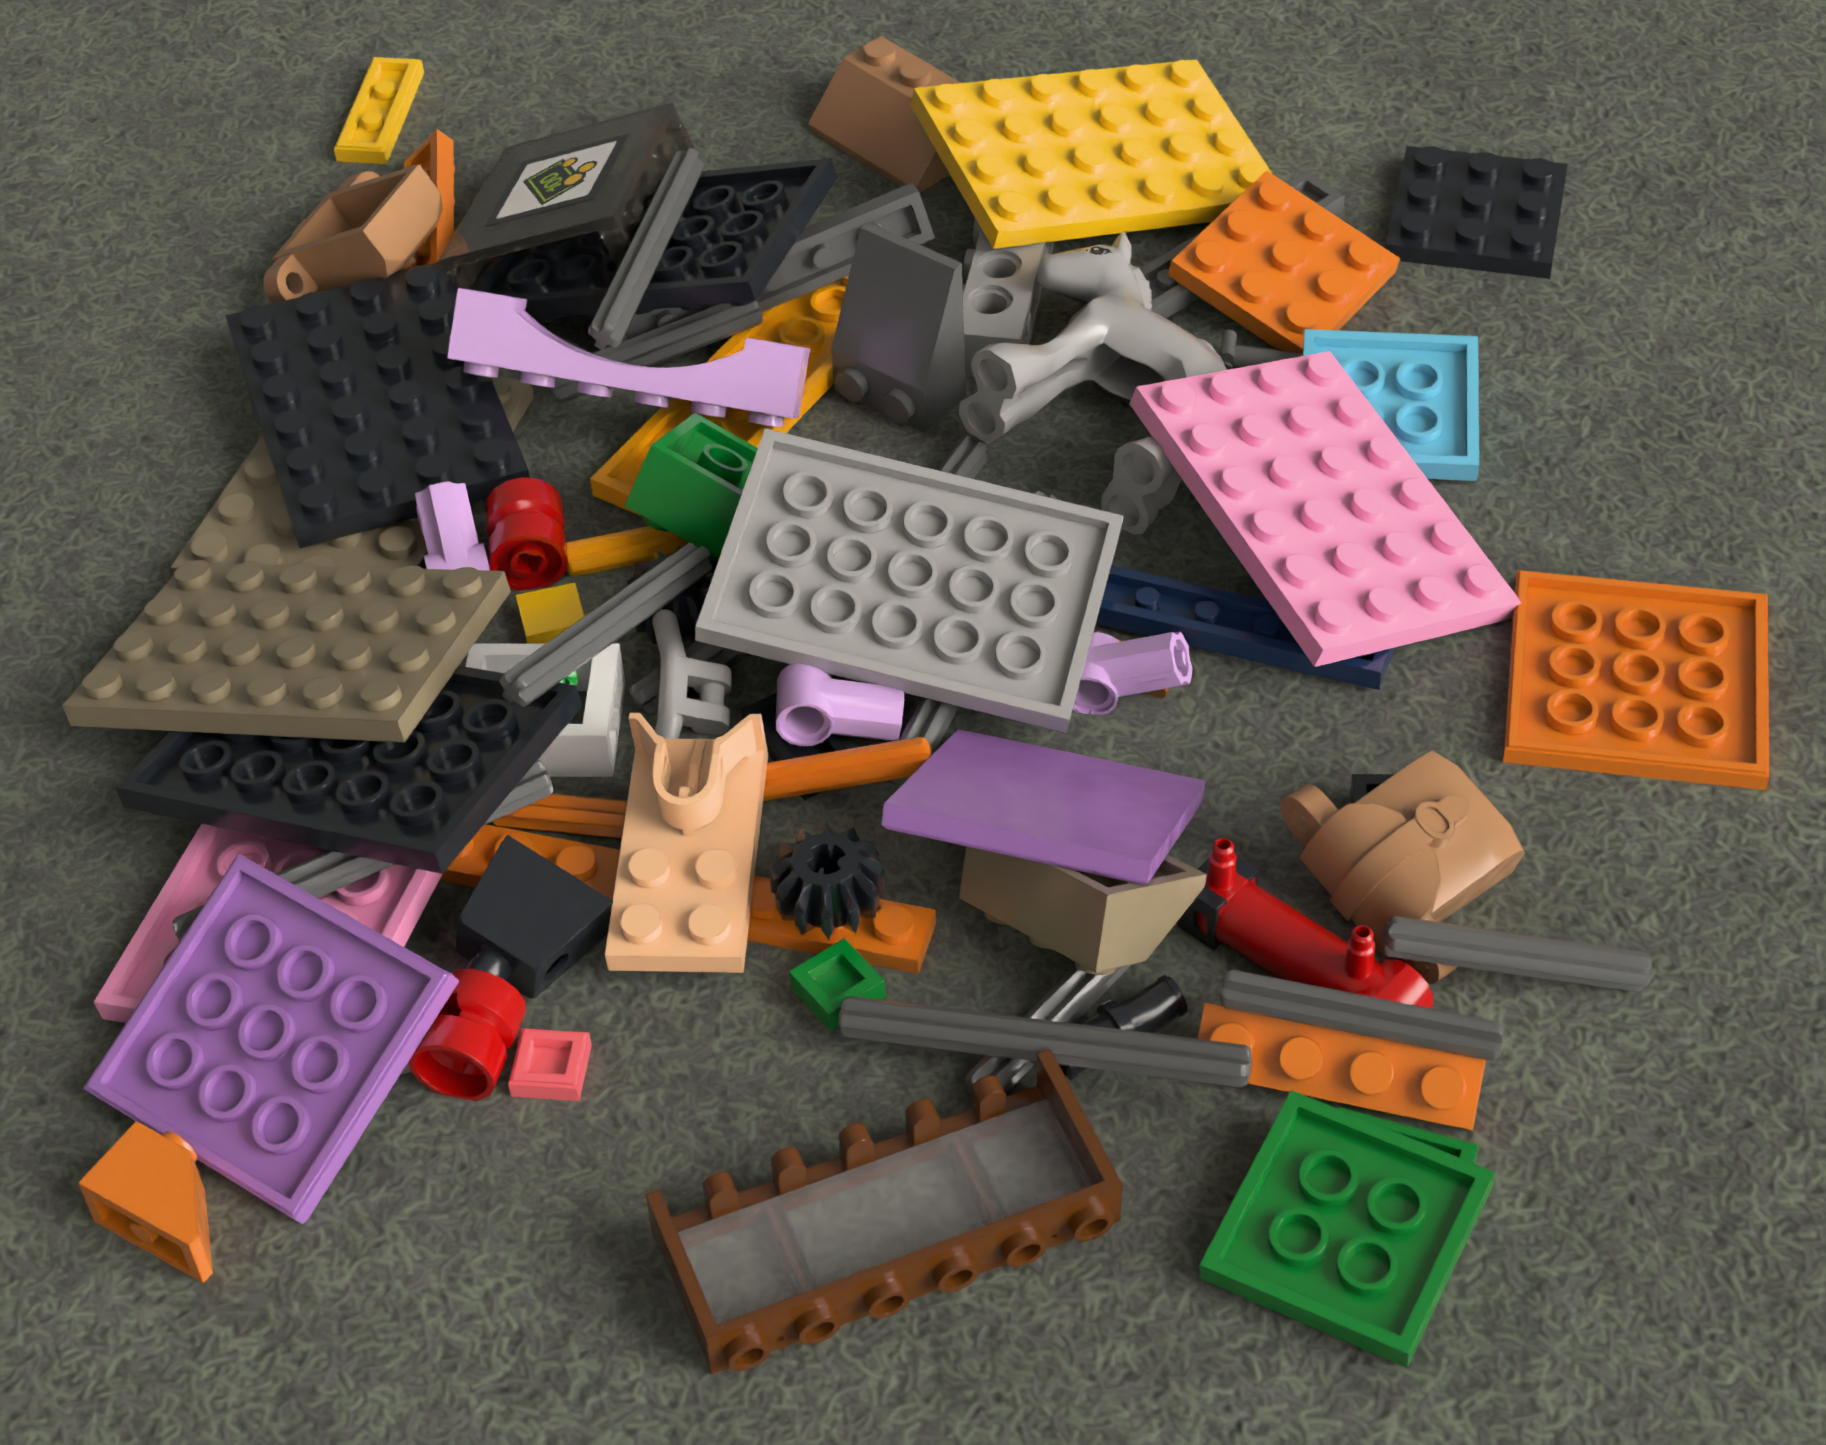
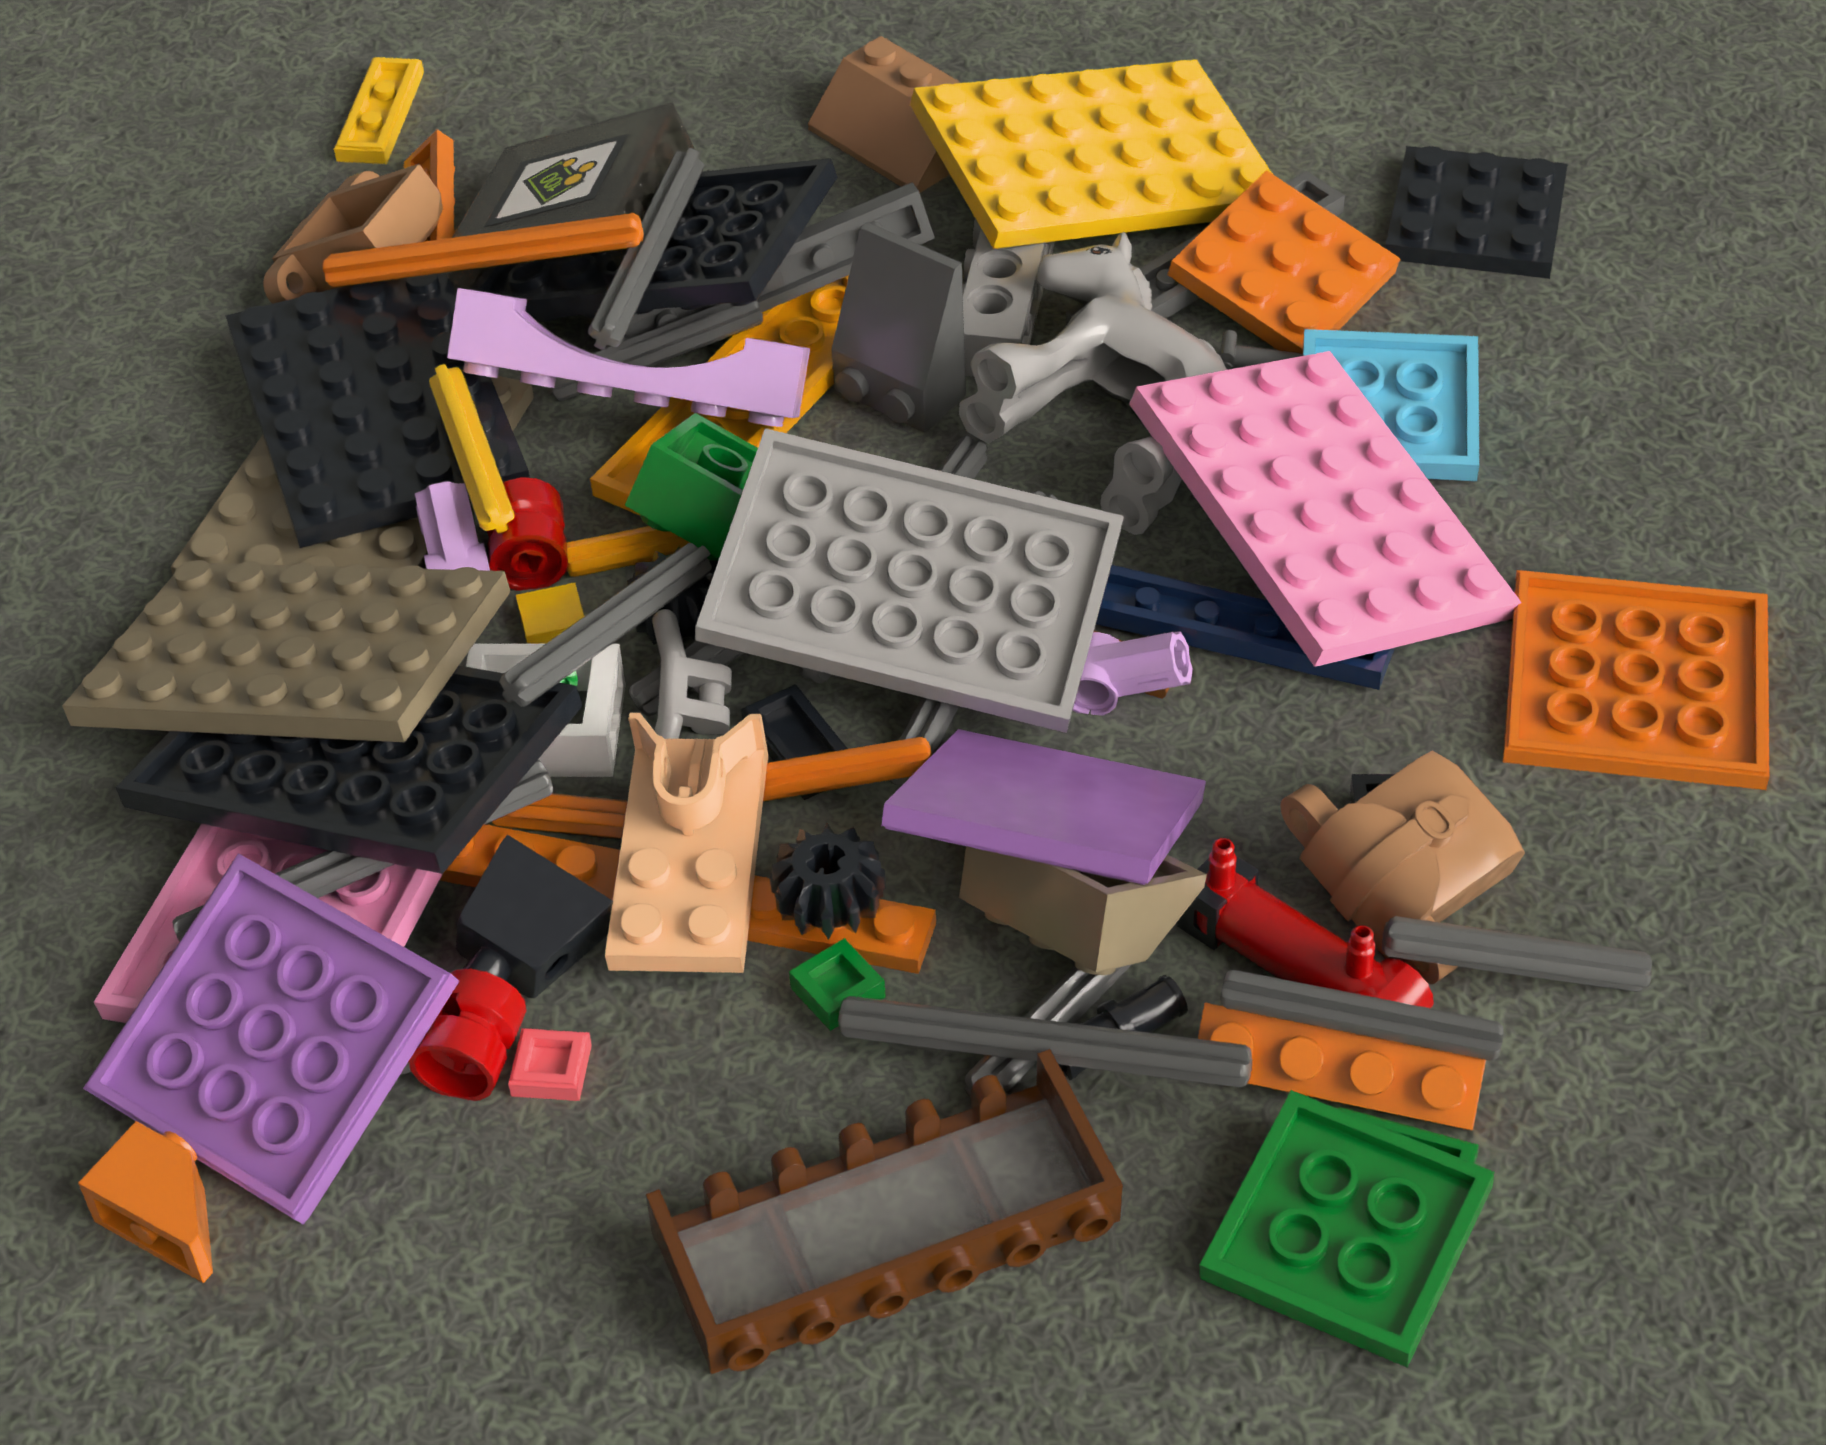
(471, 449): none -> yellow axle
(483, 250): none -> orange axle
(817, 705): lavender piece -> none

